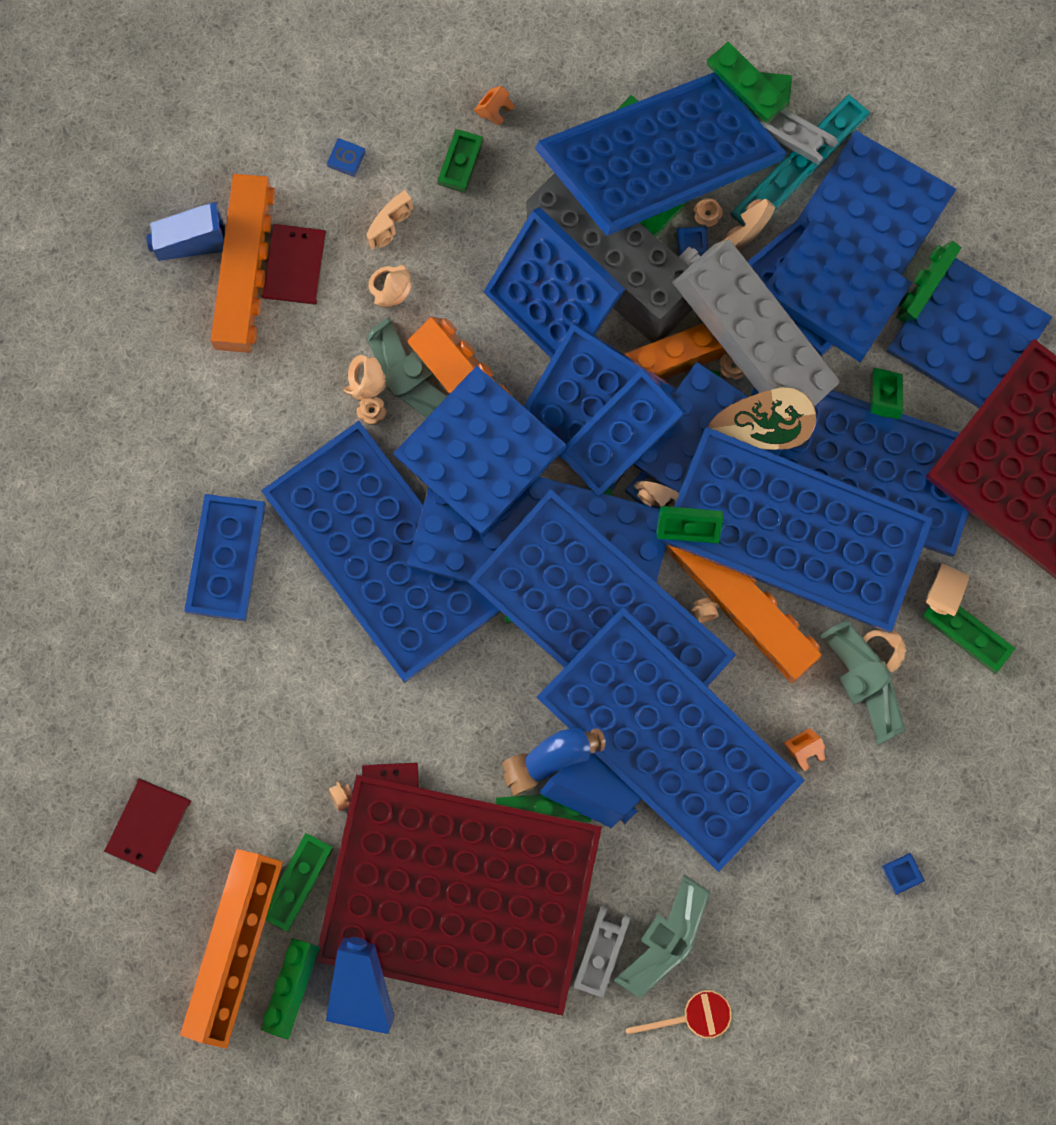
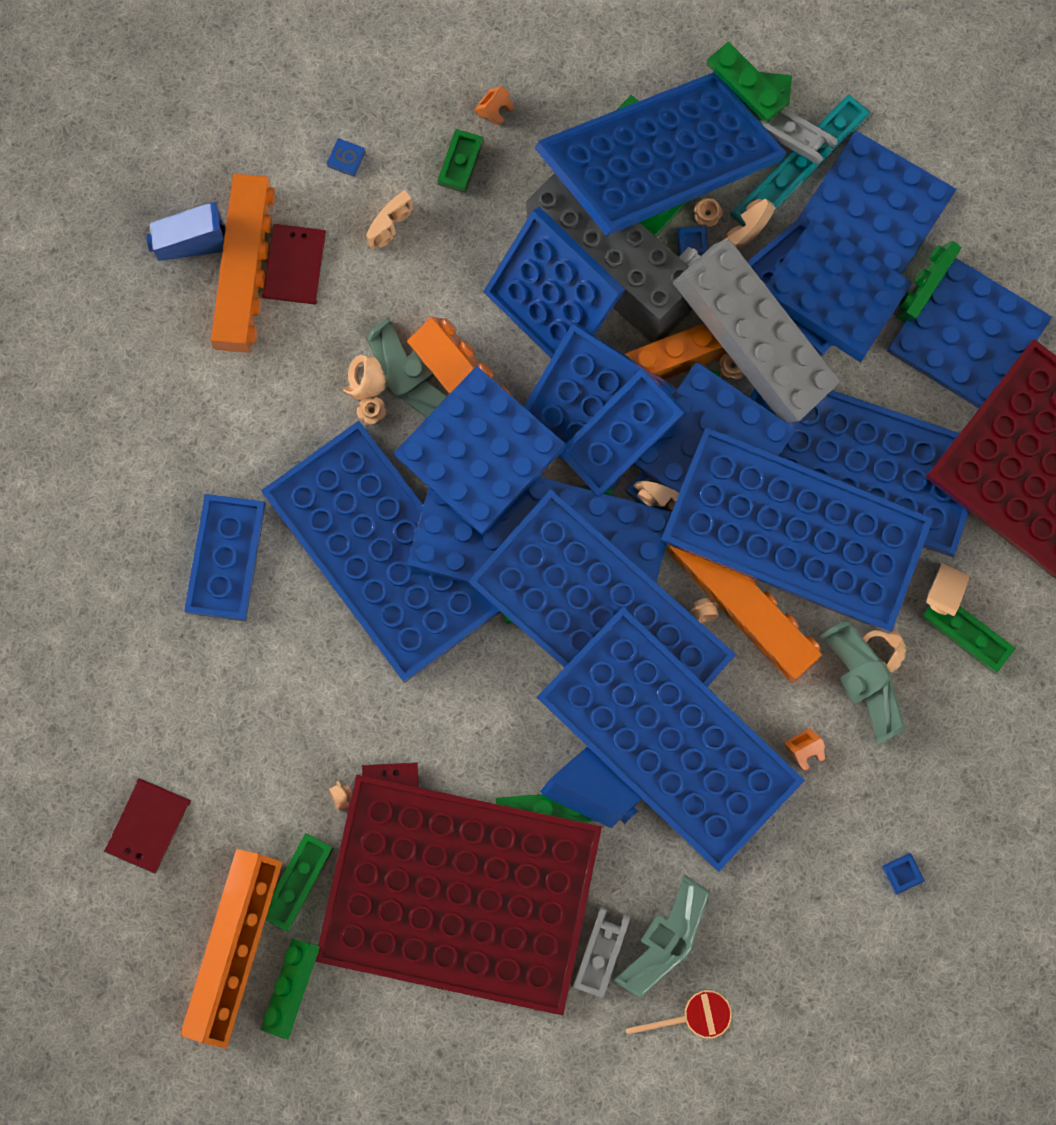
(359, 988): blue slope -> none
(396, 286): light nougat piece -> none
(552, 754): blue piece -> none
(689, 524): green plate -> none
(769, 419): shield -> none
(886, 393): green plate -> none

